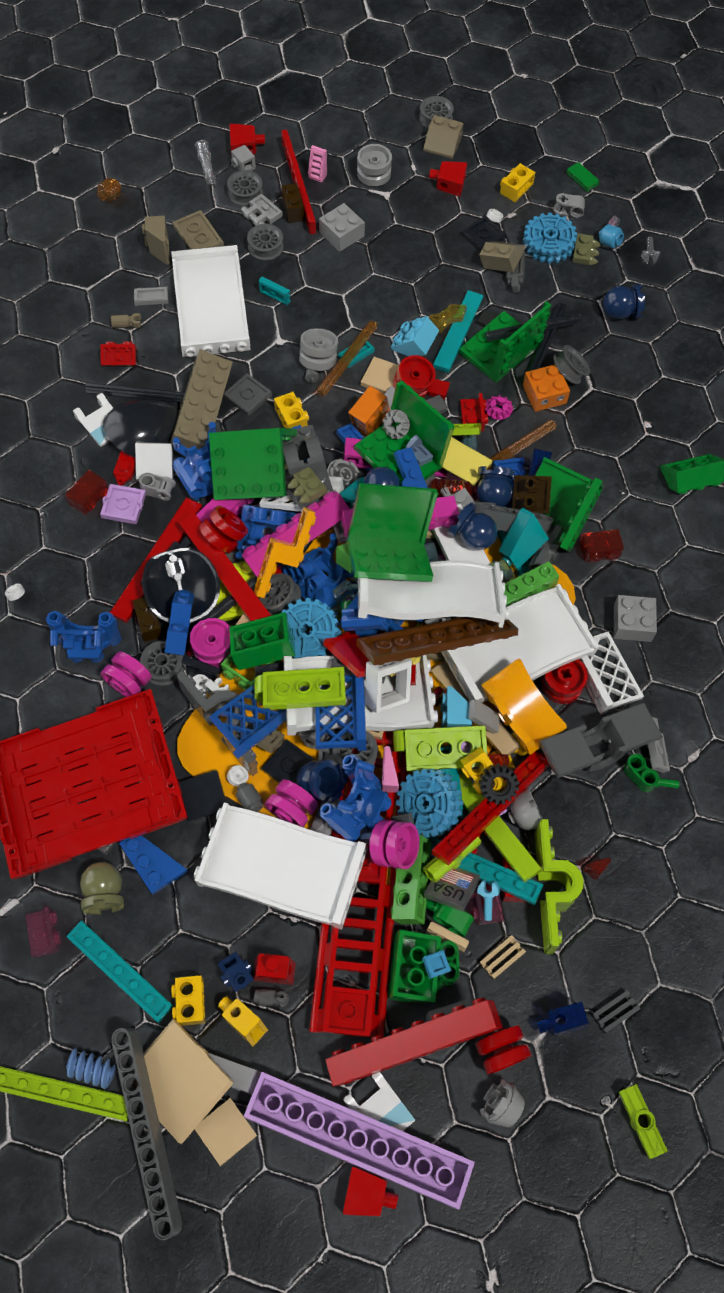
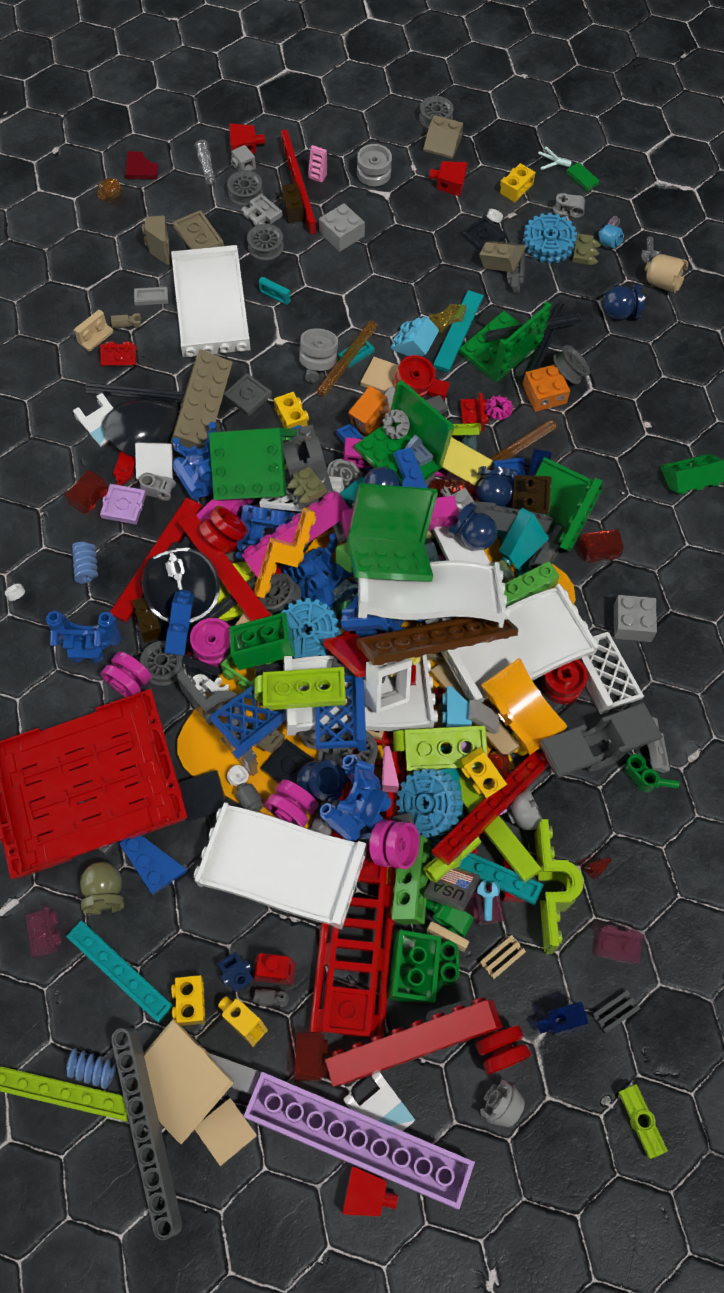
(84, 562): none -> medium blue piece
(93, 331): none -> tan bracket
(139, 167): none -> dark red tile
(309, 1057): none -> clear red brick
(436, 964): dark azure tile -> none
(507, 792): black tyre -> none
(559, 161): none -> light aqua plant
(619, 944): none -> clear pink bracket
(666, 272): none -> tan cylinder

